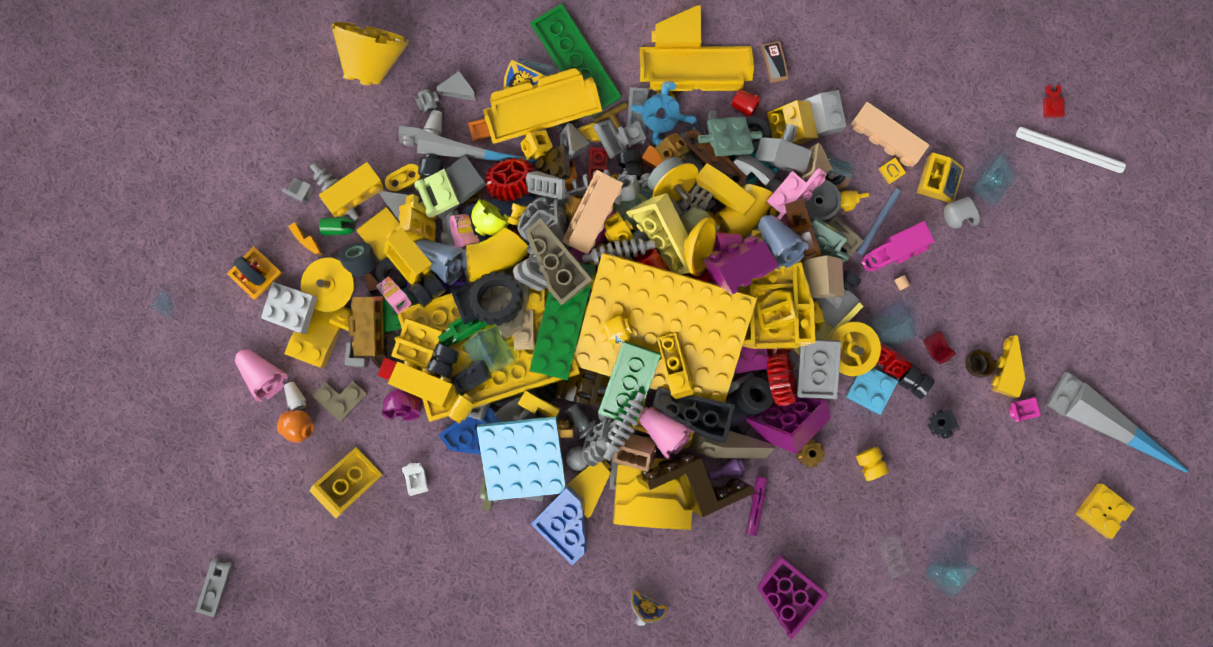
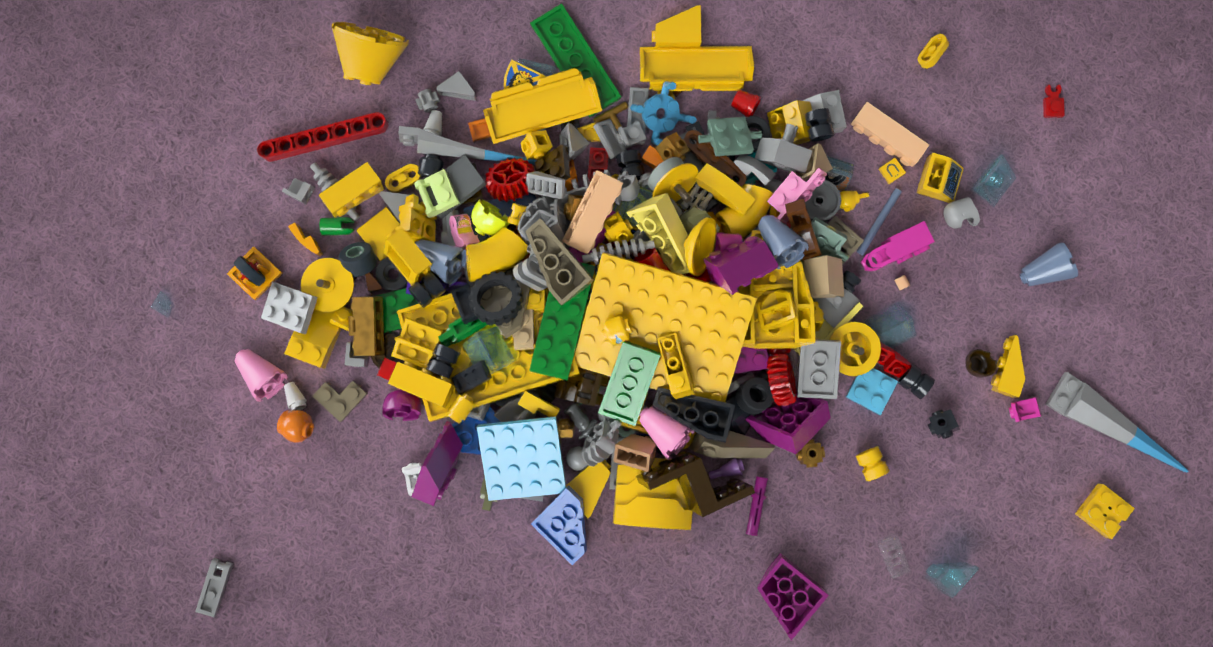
(314, 137): none -> red beam
(345, 482): yellow slope -> none
(393, 295): bright pink leg -> none
(438, 467): none -> magenta wedge
(624, 425): light grey piece -> none
(646, 609): shield -> none
(775, 62): slope -> none
(819, 125): none -> black wheel
(933, 51): none -> yellow plate
(938, 348): dark red bracket -> none
(1050, 267): none -> sand blue cone
(1070, 149): white axle -> none

